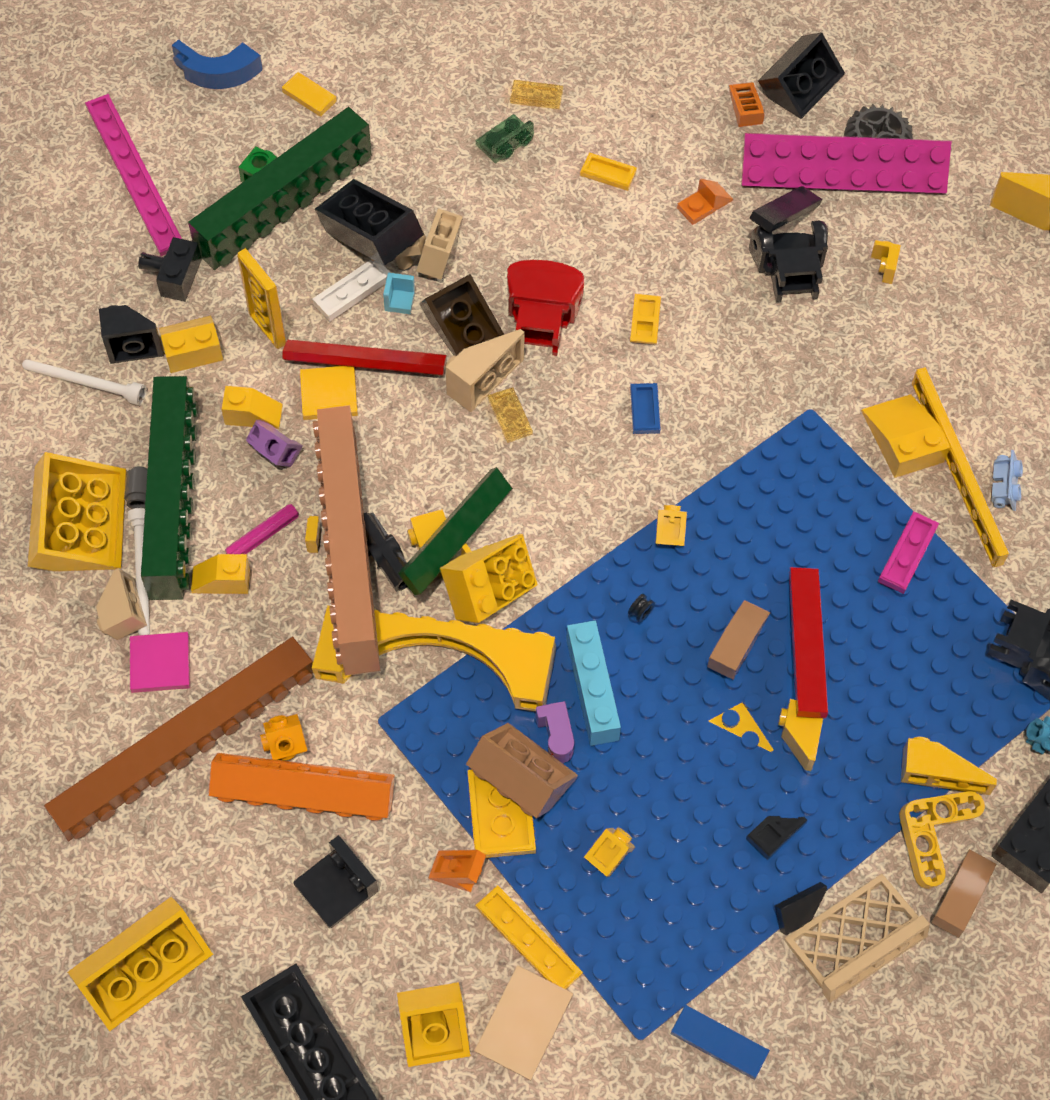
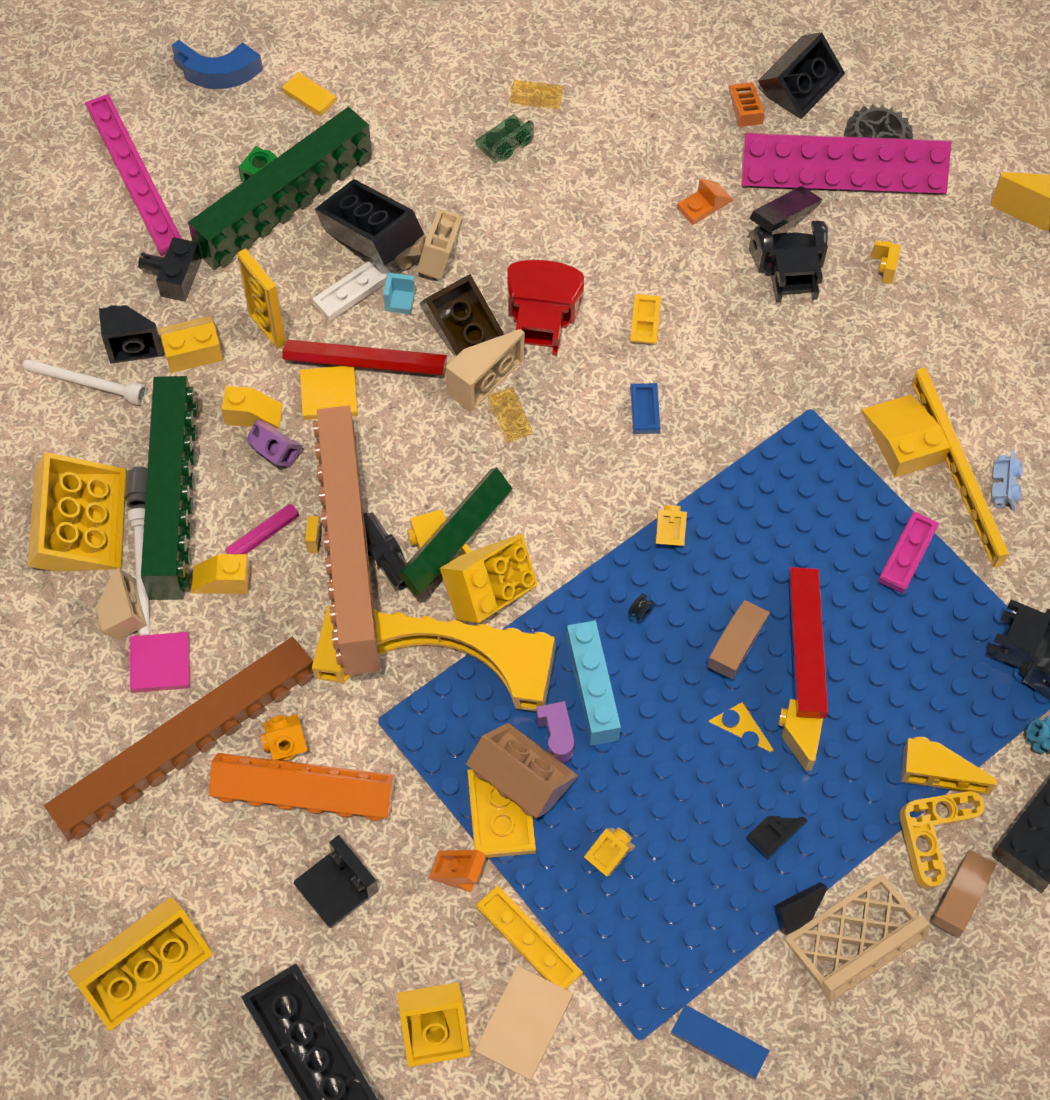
(608, 171): yellow tile -> none

